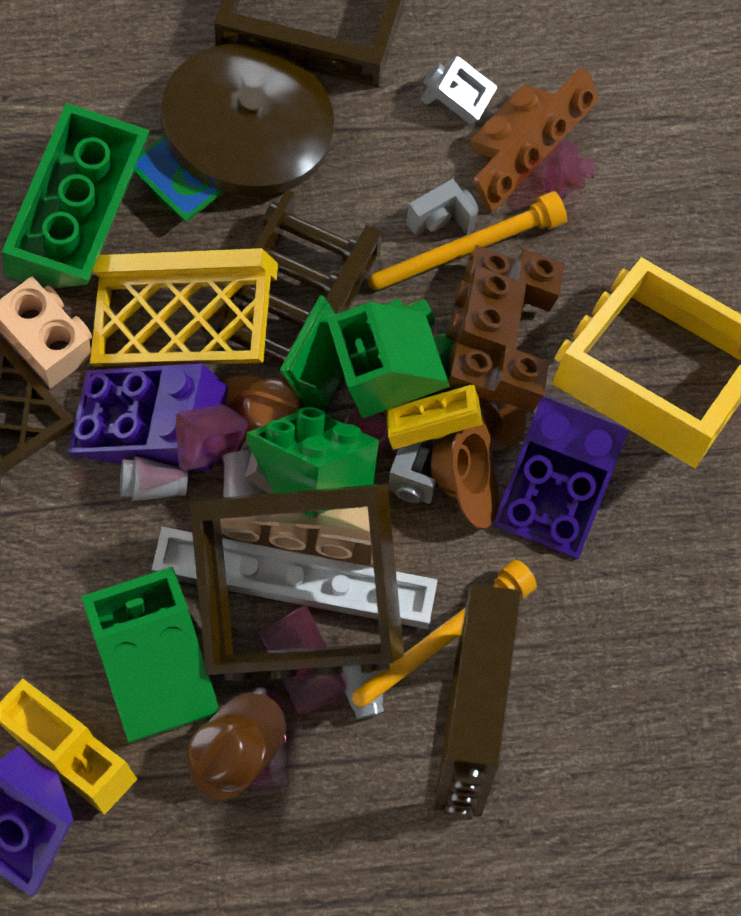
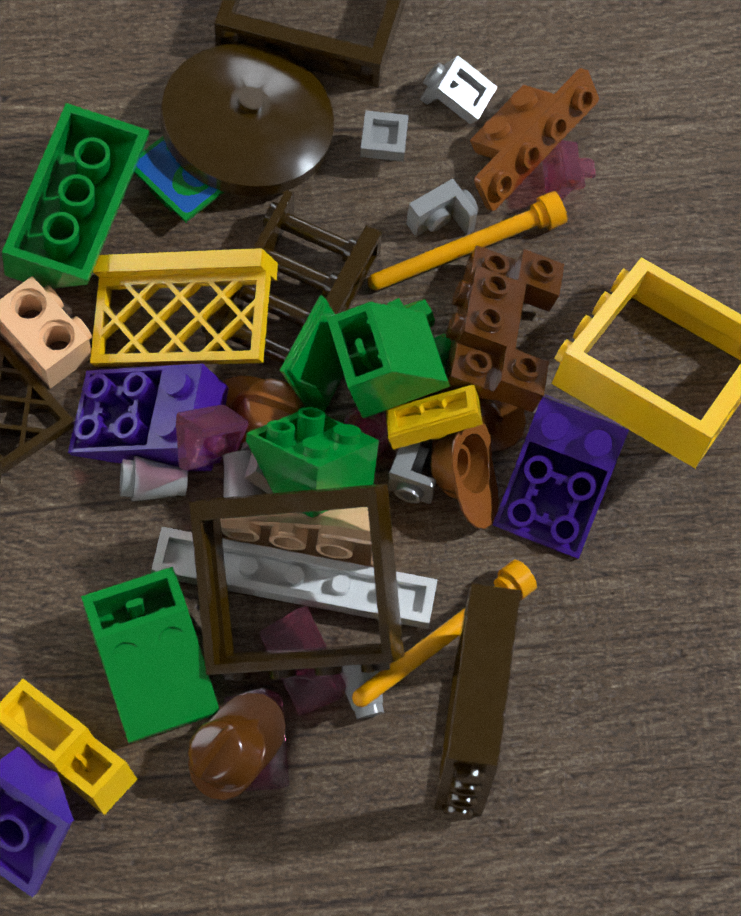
(384, 136): none -> light grey tile

